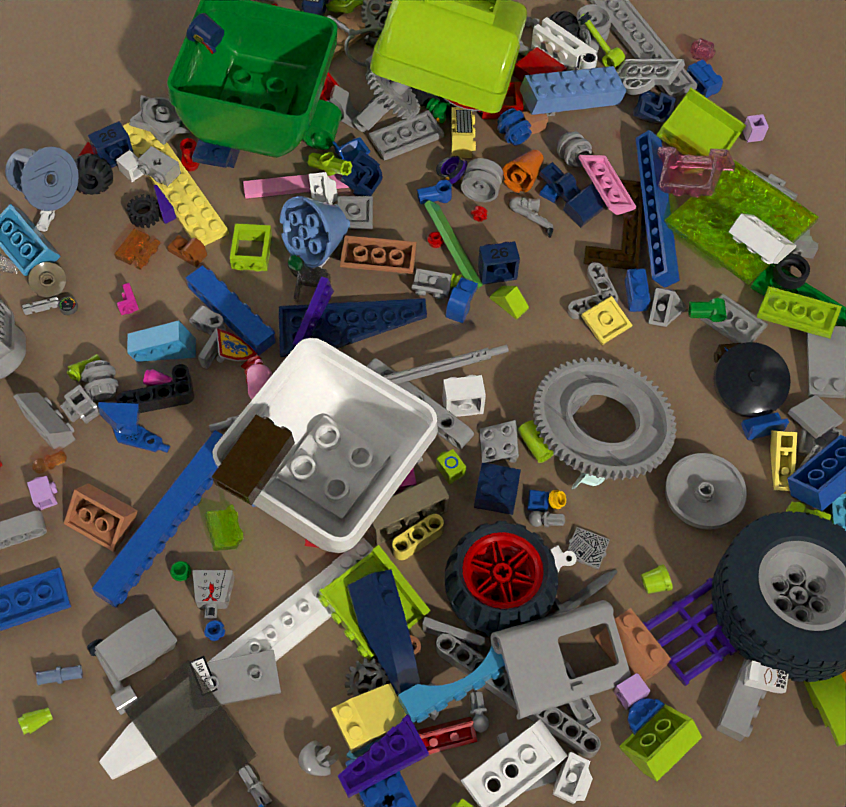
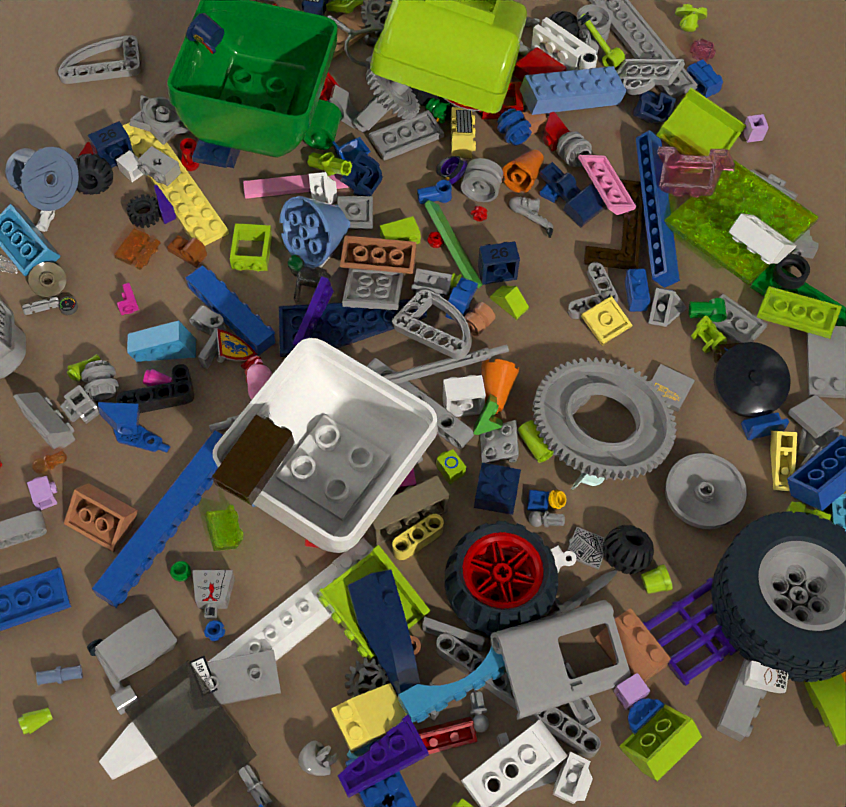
(68, 65): none -> light grey beam
(372, 289): none -> light grey plate
(401, 230): none -> lime brick
(422, 302): none -> light grey beam
(479, 318): none -> nougat wheel
(486, 421): none -> bright green slope
(498, 379): none -> orange cone
(553, 131): none -> red slope
(628, 549): none -> black wheel
(673, 384): none -> light grey tile
(690, 17): none -> lime plate
(708, 332): none -> lime piece

